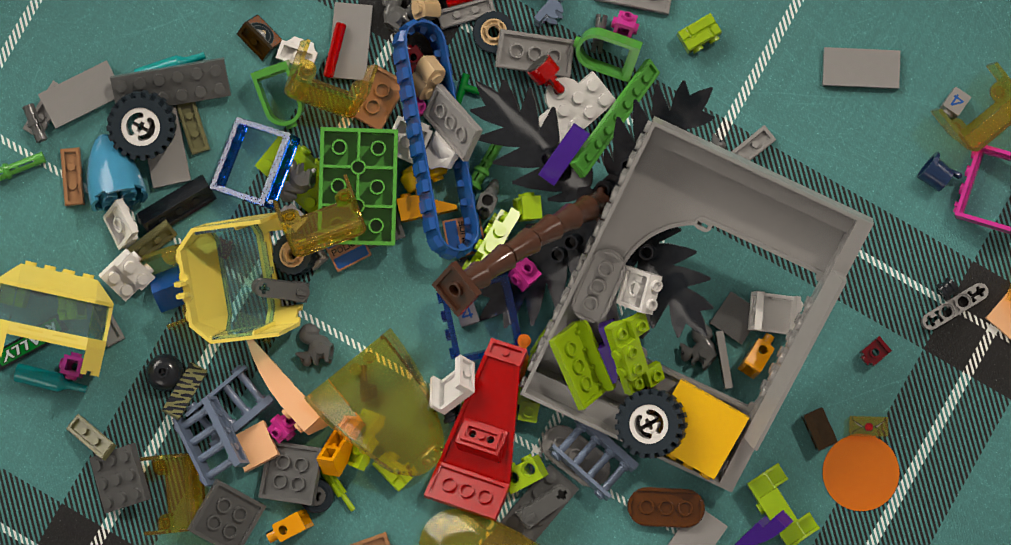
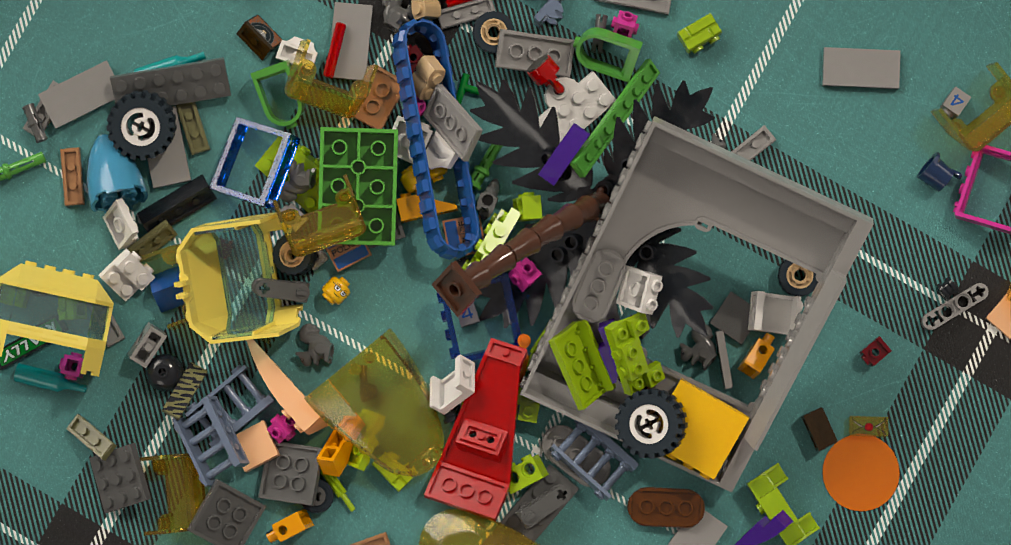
(147, 345): none -> light grey brick
(336, 290): none -> yellow head
(793, 286): none -> wheel

